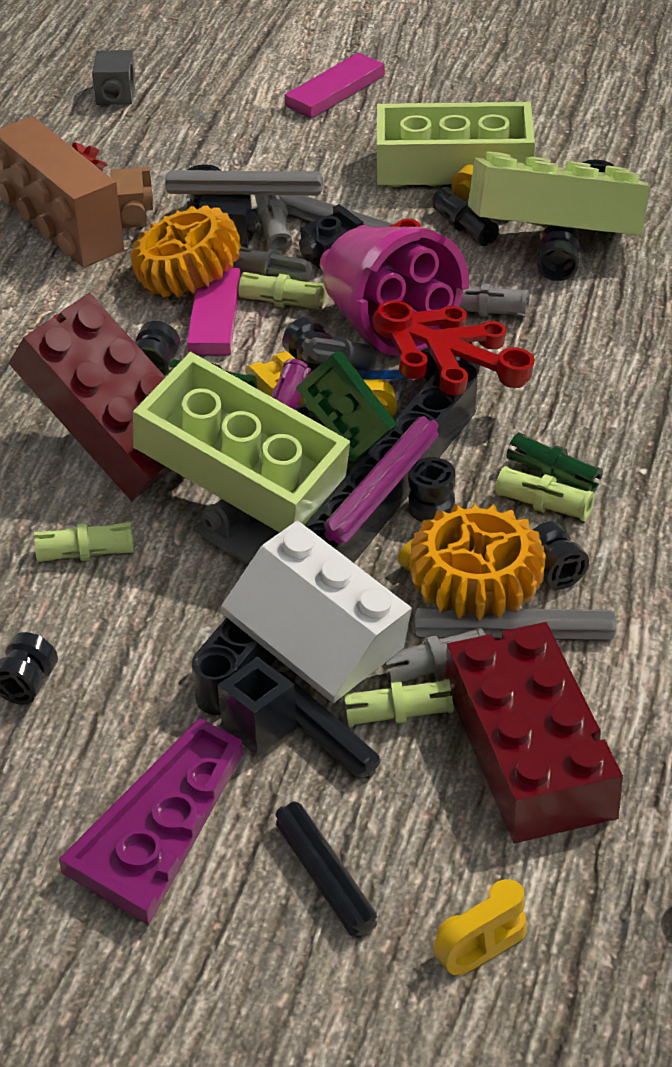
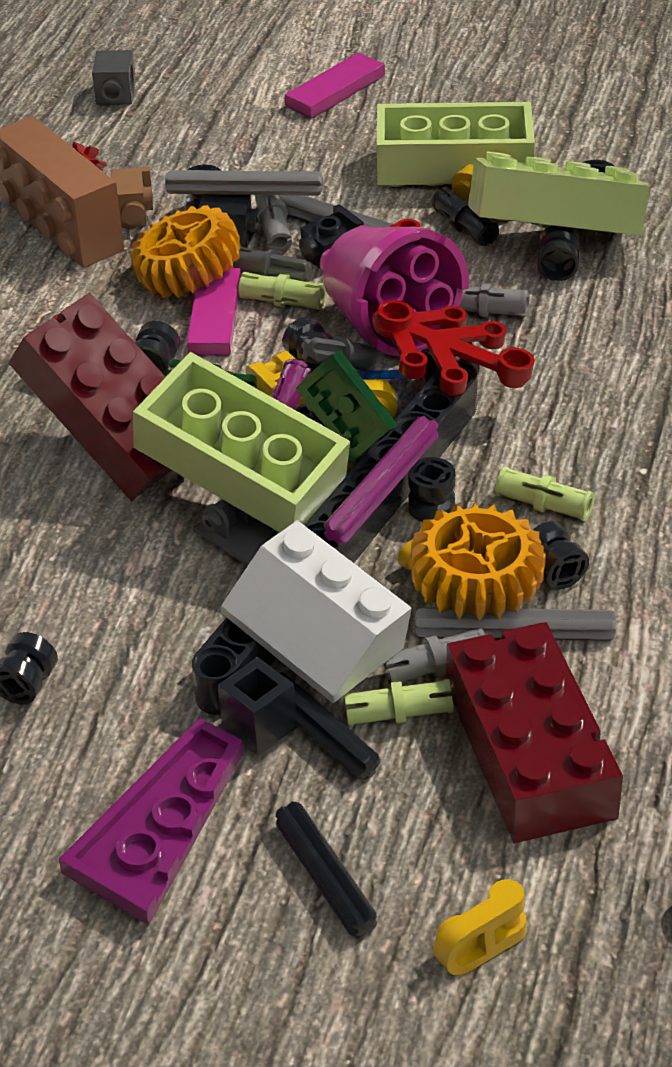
(83, 542): yellowish green pin -> none
(554, 463): dark green pin -> none

